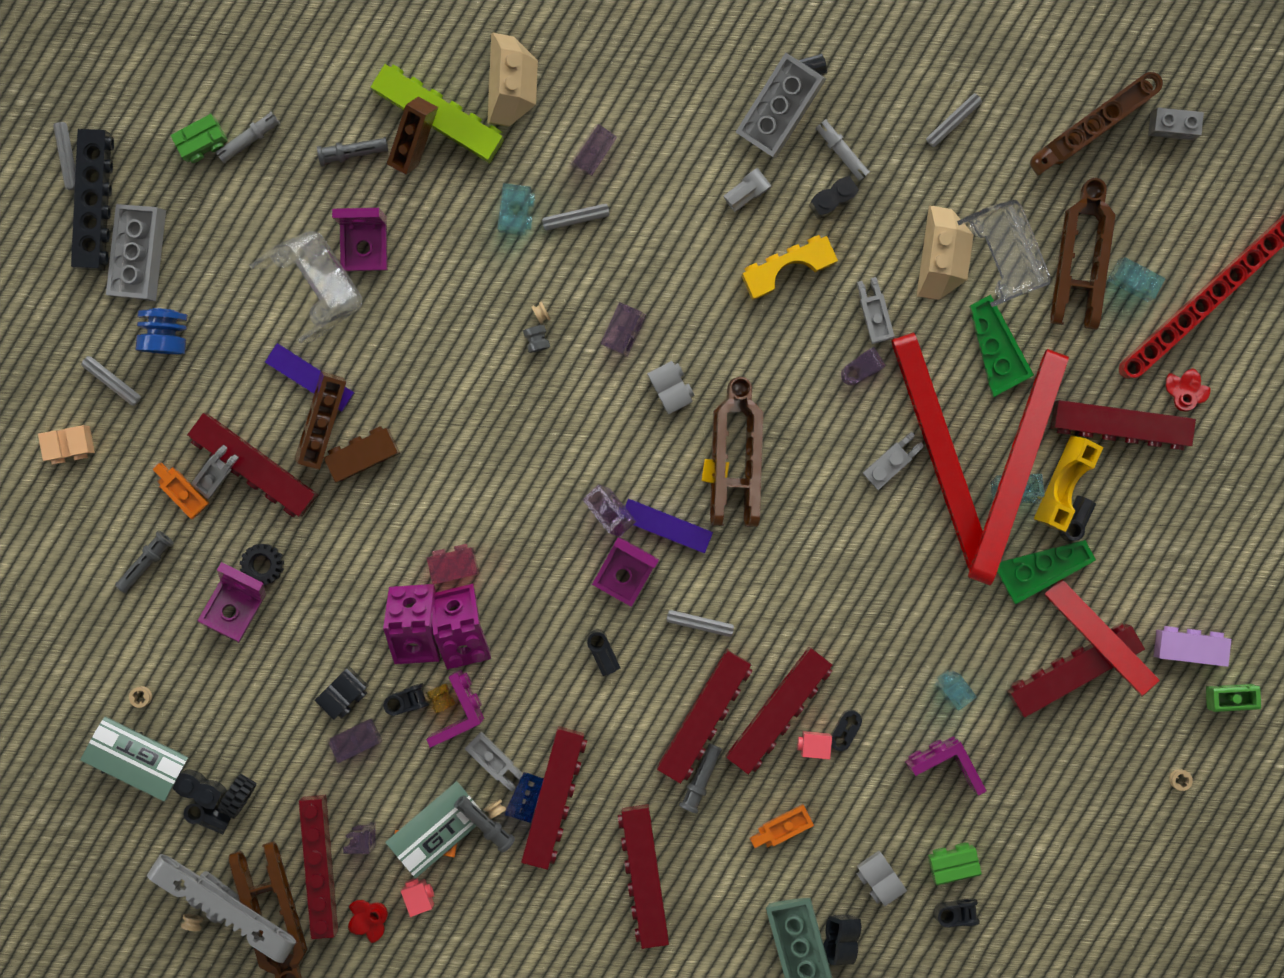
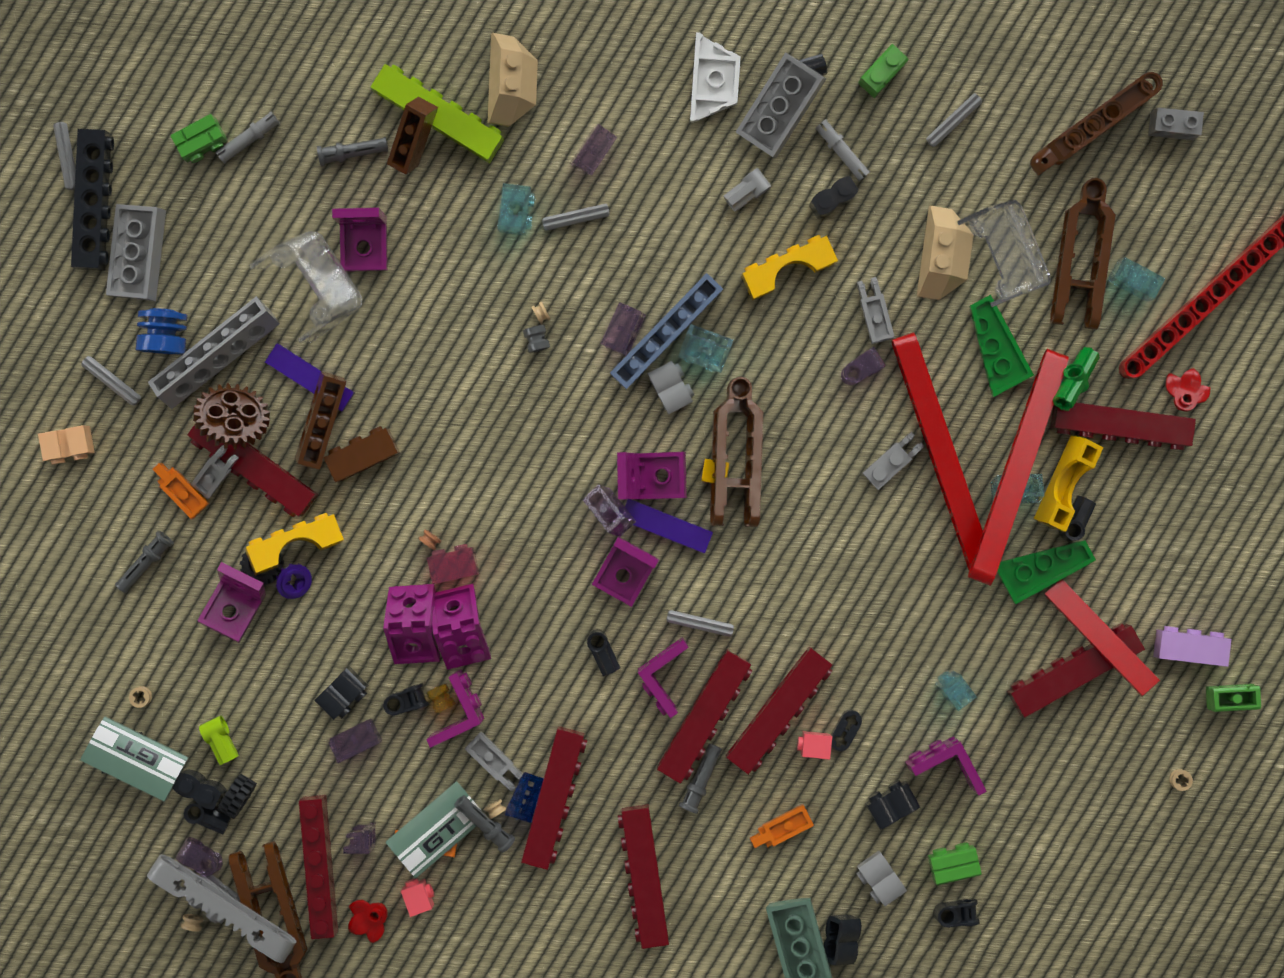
(196, 856): none -> clear purple piece
(213, 353): none -> light grey brick
(217, 735): none -> lime piece
(231, 416): none -> reddish brown gear
(265, 553): none -> yellow arch
(301, 585): none -> dark purple gear
(429, 539): none -> nougat bush
(639, 477): none -> magenta bracket
(652, 685): none -> magenta bracket
(666, 331): none -> sand blue brick
(699, 340): none -> clear light blue brick
(713, 79): none -> white wing
(883, 70): none -> bright green brick
(892, 804): none -> black brick
(1076, 379): none -> green piece

